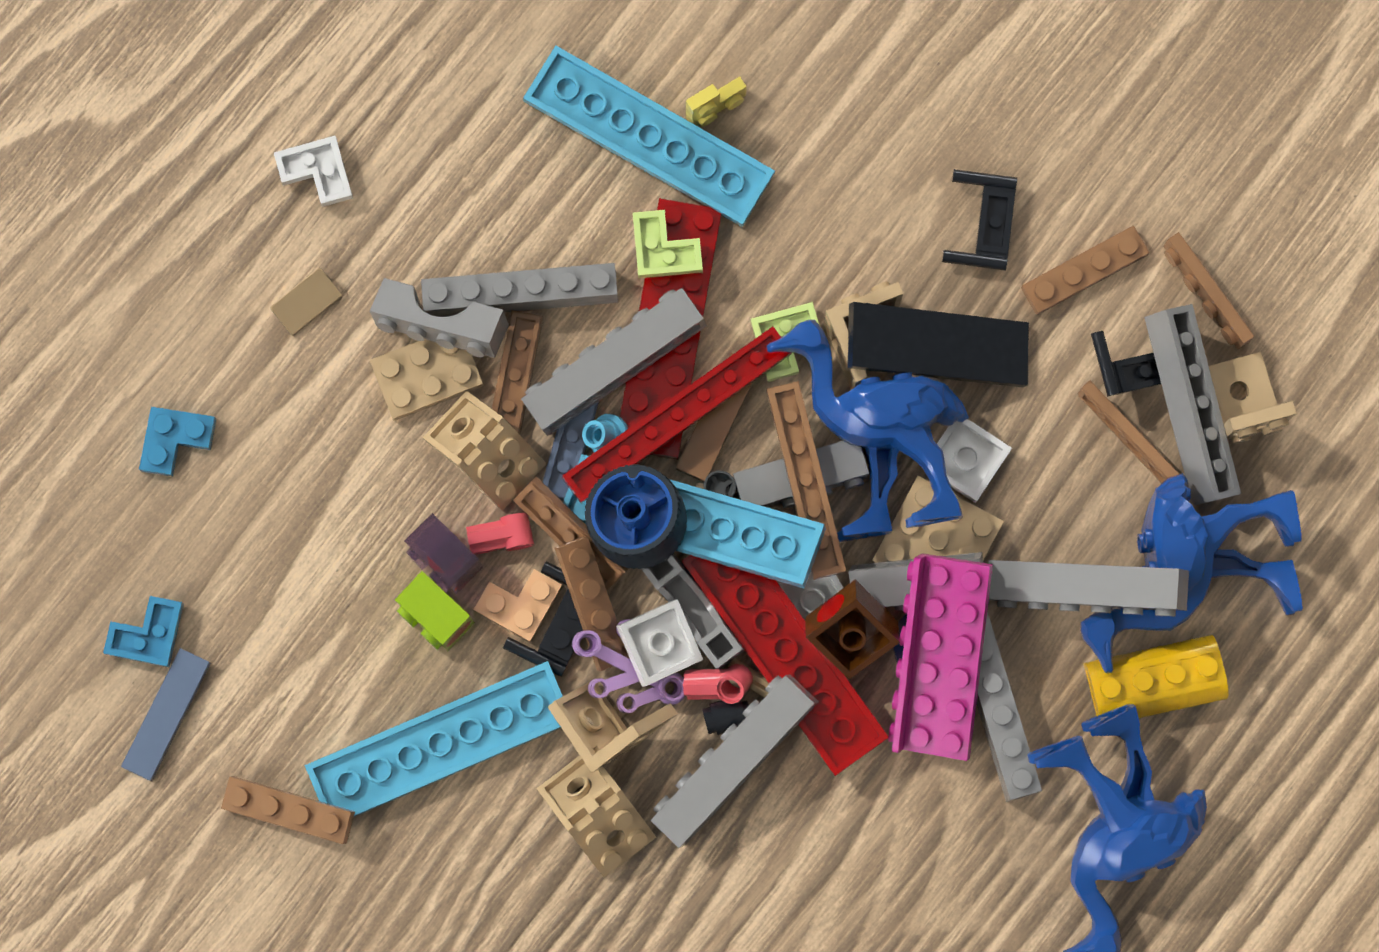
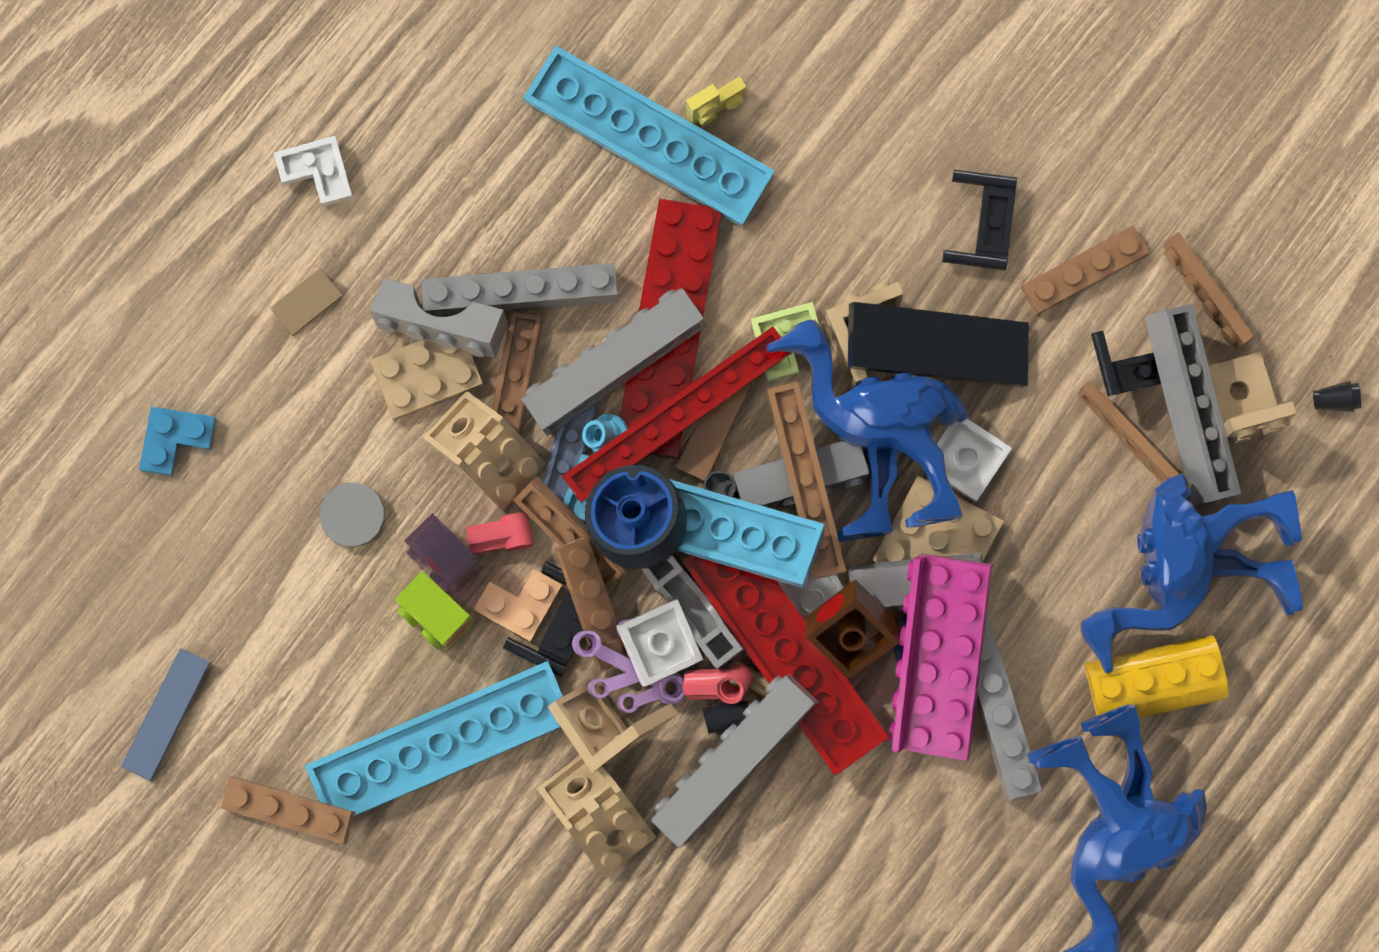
(154, 641): dark azure plate -> none
(352, 515): none -> light grey tile
(659, 256): yellowish green plate -> none
(1090, 586): light grey brick -> none
(1338, 397): none -> black cone

